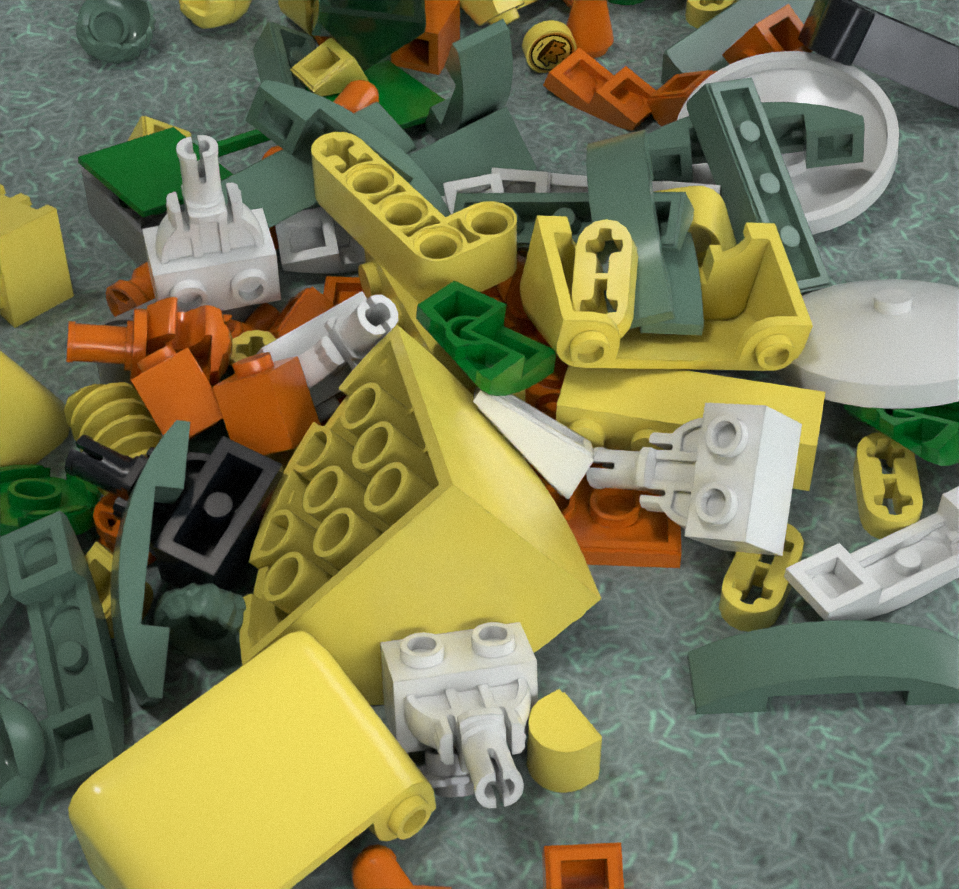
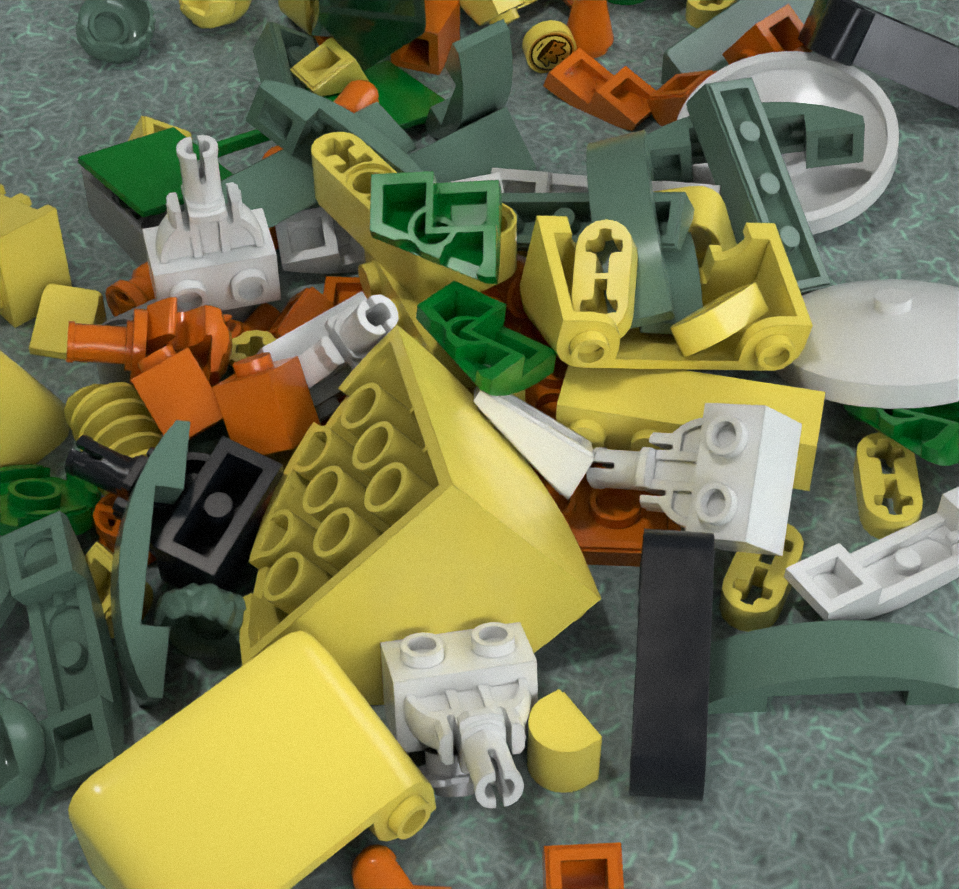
(58, 307): none -> light yellow slope
(440, 221): none -> green slope
(672, 665): none -> black beam
(719, 319): none -> light yellow beam

